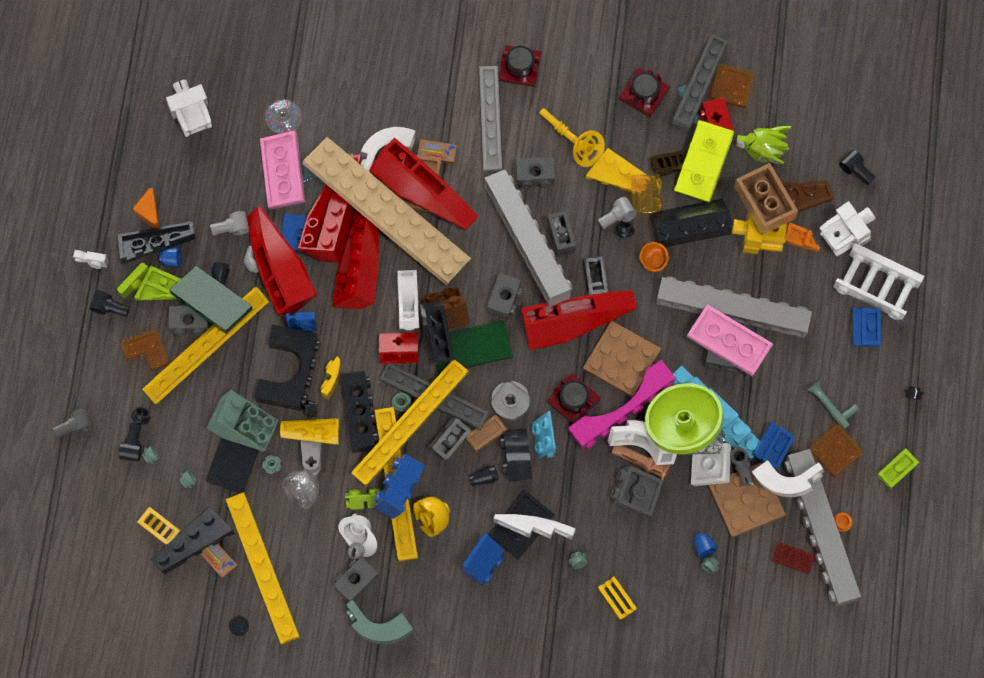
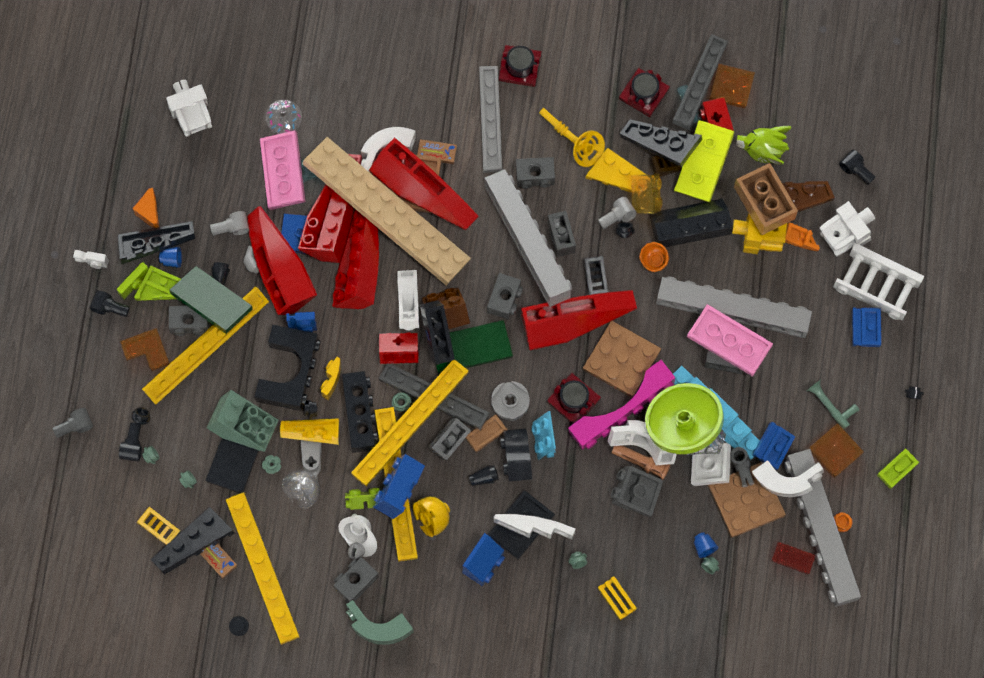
(661, 141): none -> wing

